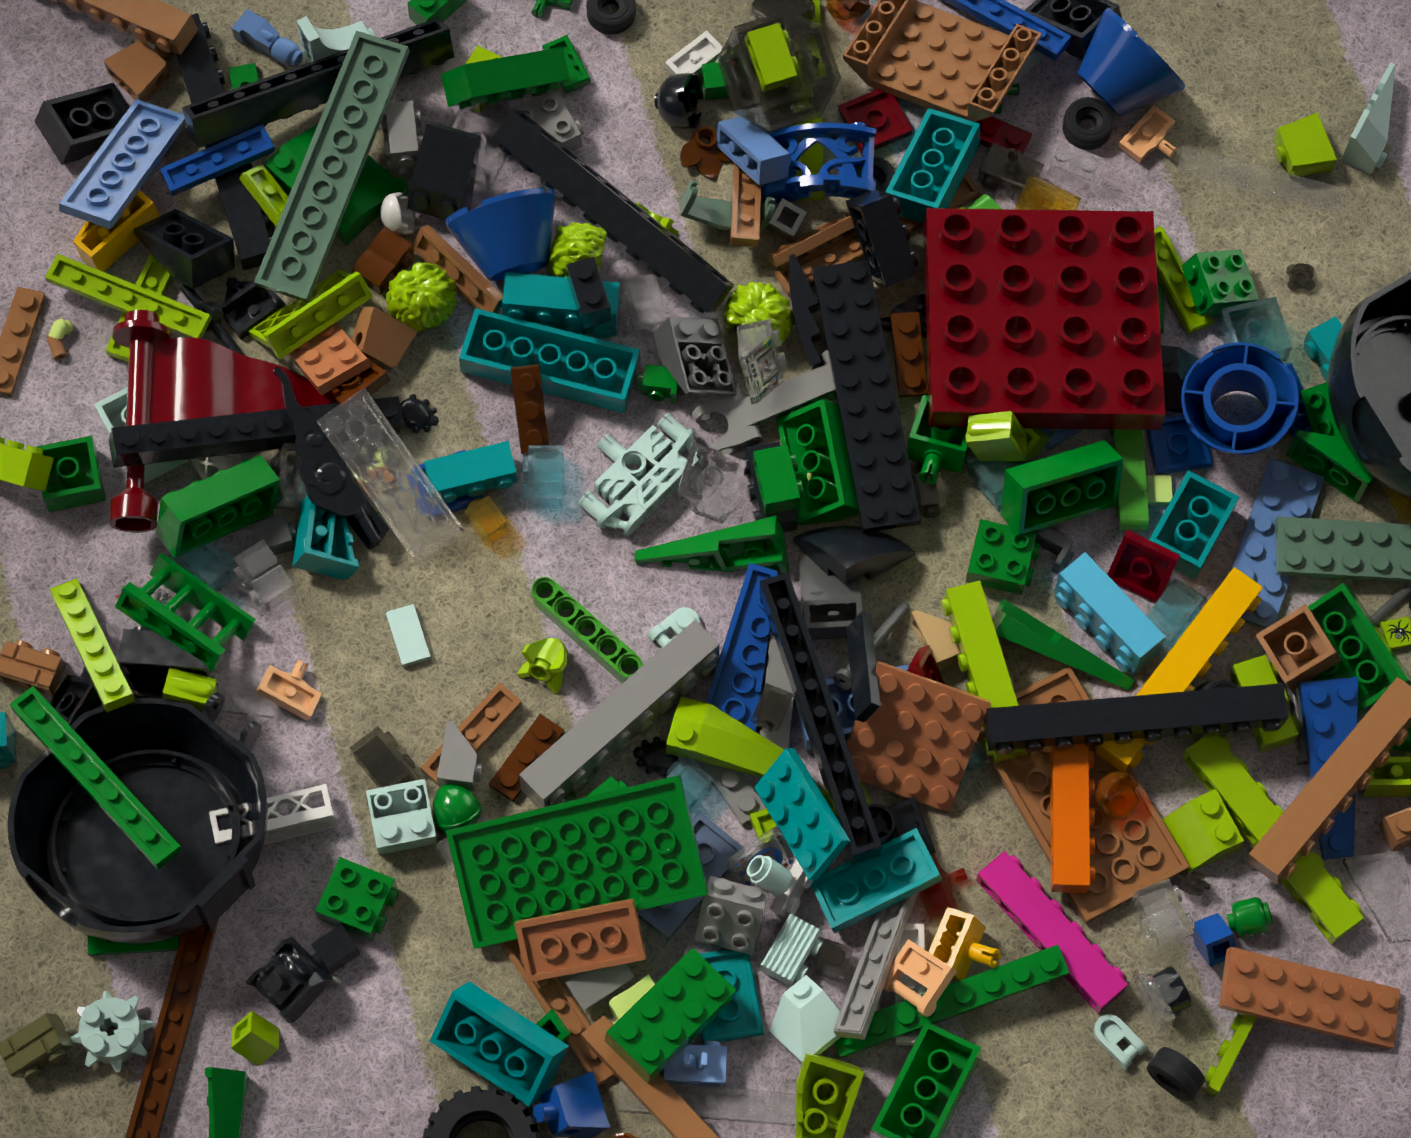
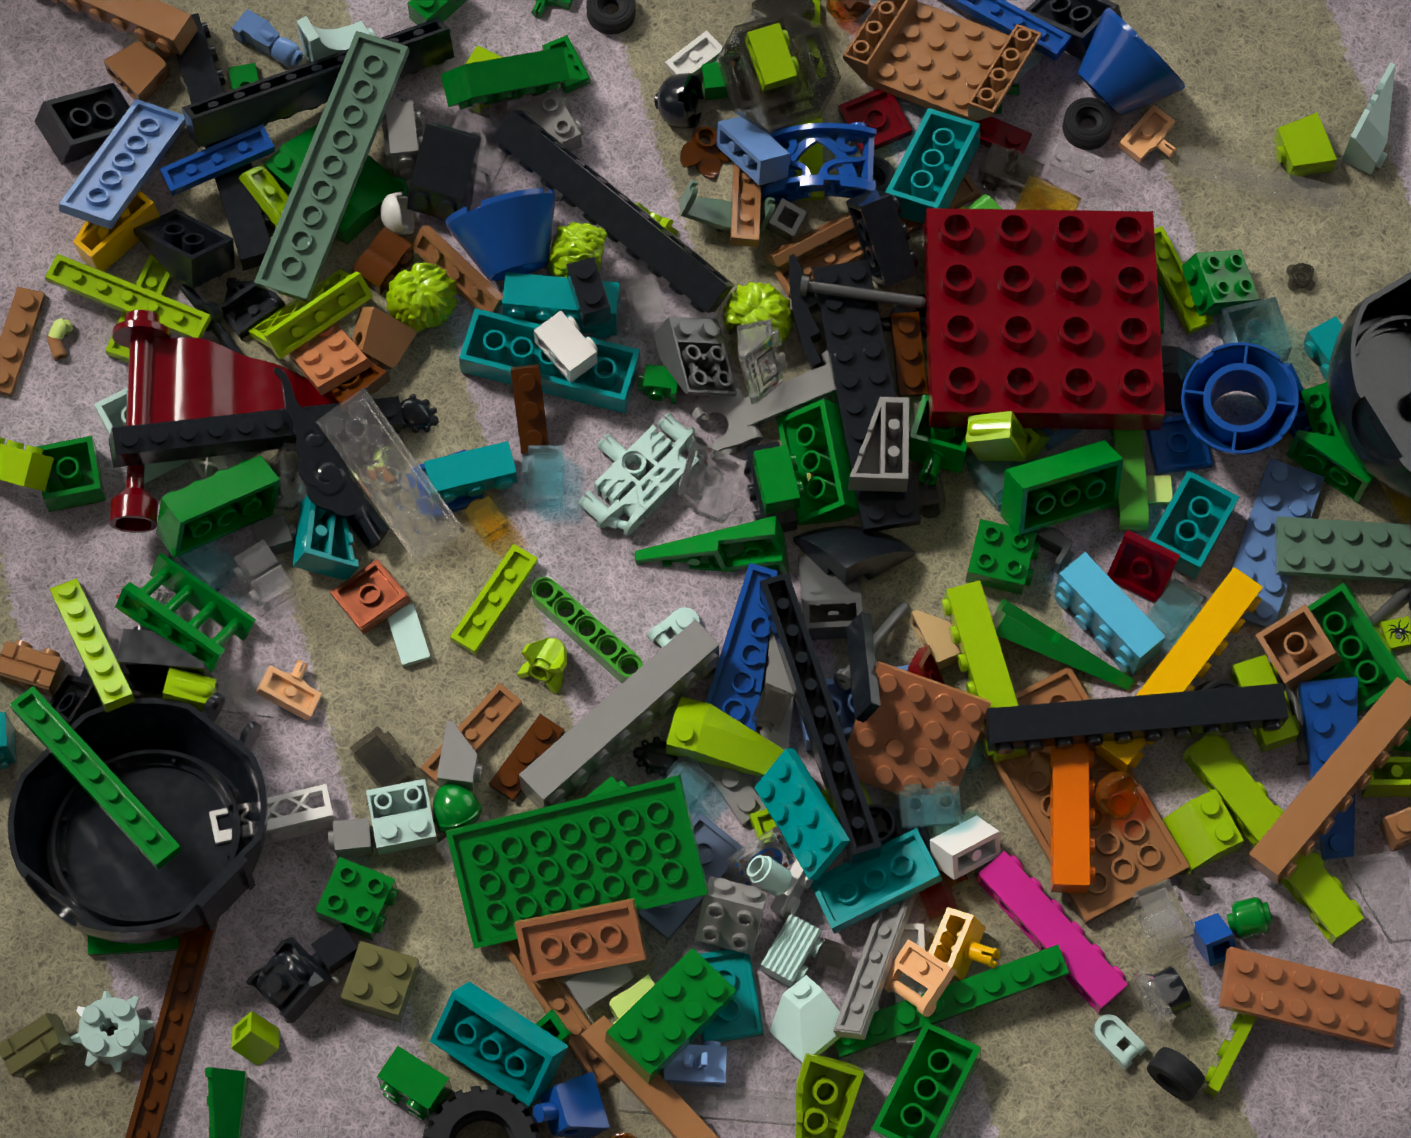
(351, 837): none -> light grey brick
(370, 596): none -> copper plate
(380, 981): none -> olive brick
(413, 1083): none -> green brick
(494, 599): none -> lime plate
(566, 346): none -> white brick
(860, 293): none -> dark grey bar
(885, 450): none -> light grey wedge
(929, 806): none -> clear light blue brick
(965, 847): none -> white brick

